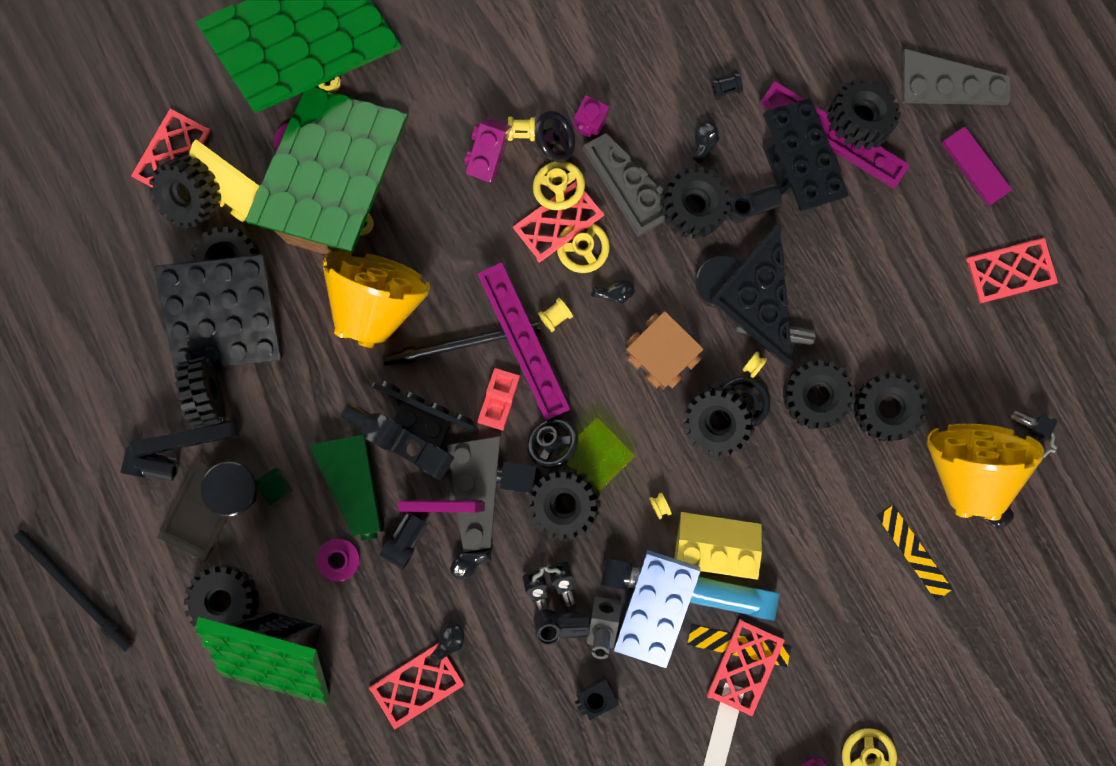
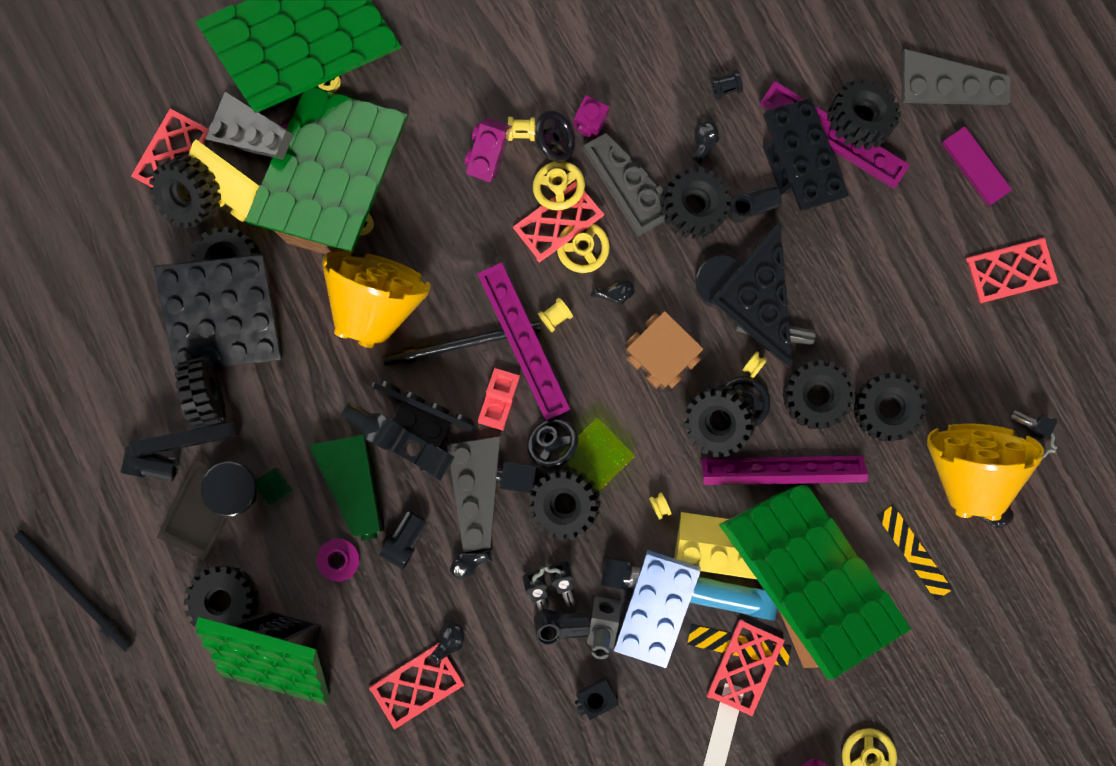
(243, 129): none -> wing
(441, 506): magenta tile -> none
(783, 470): none -> magenta plate
(815, 581): none -> green piece

